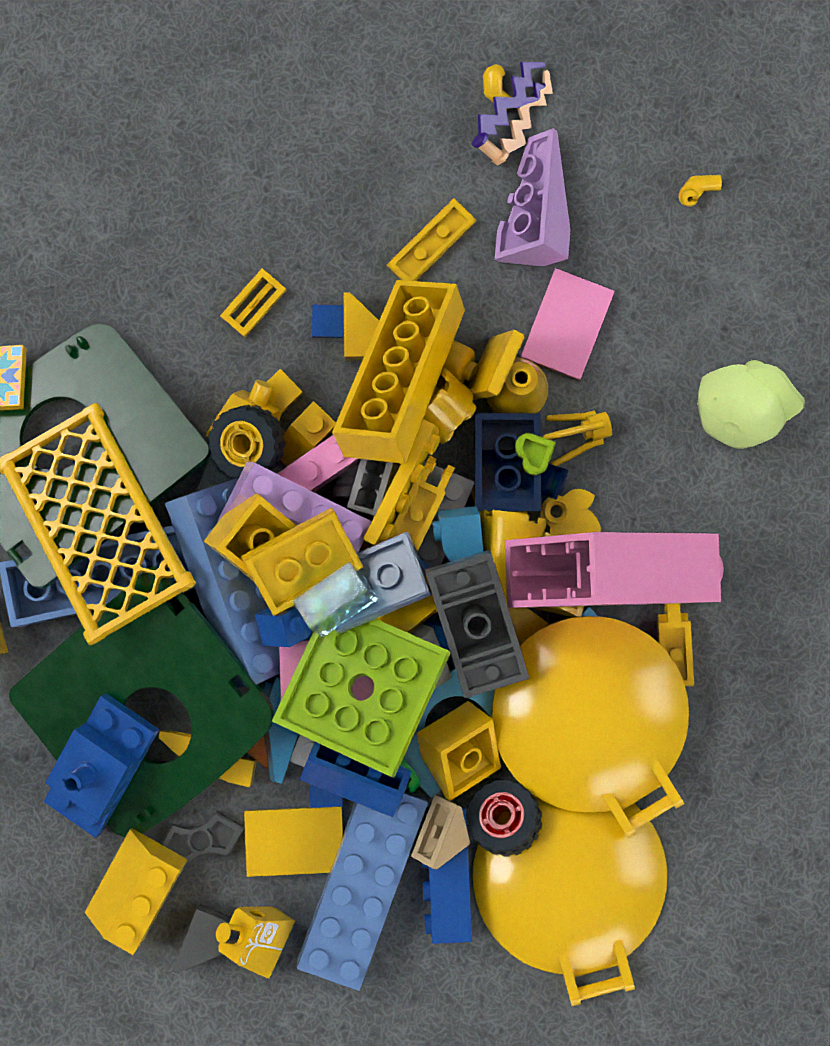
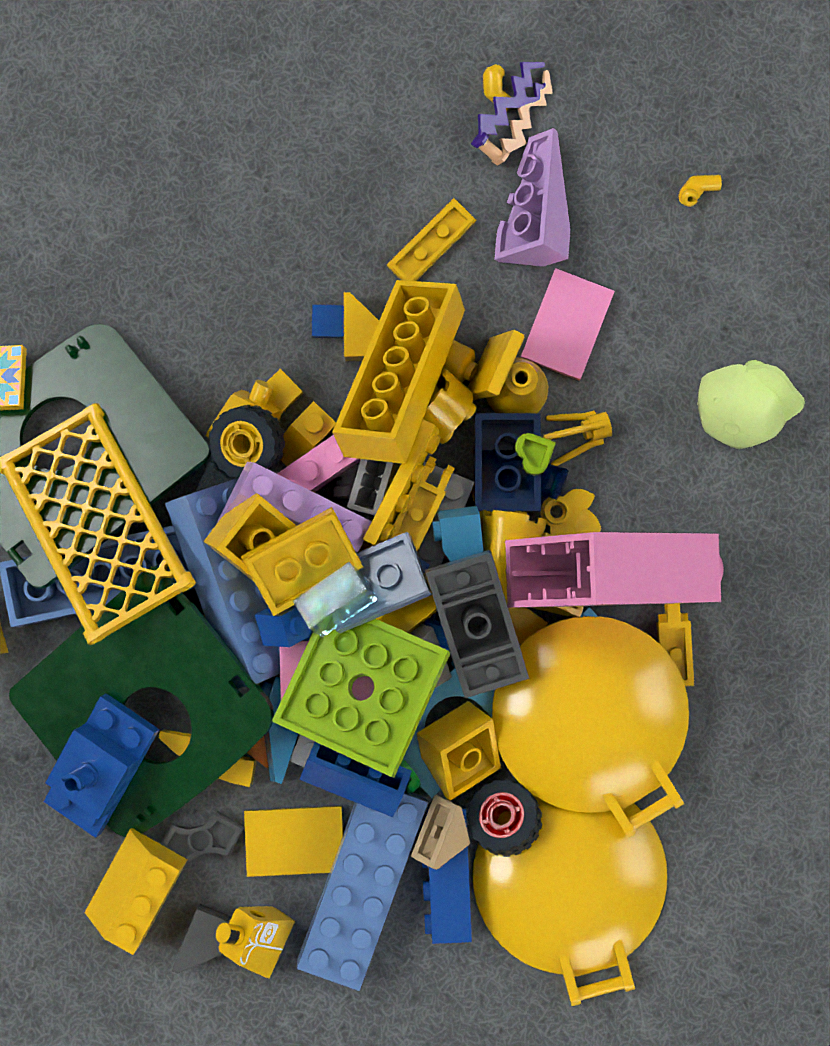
(280, 290): yellow tile -> none
(323, 798): blue tile -> none

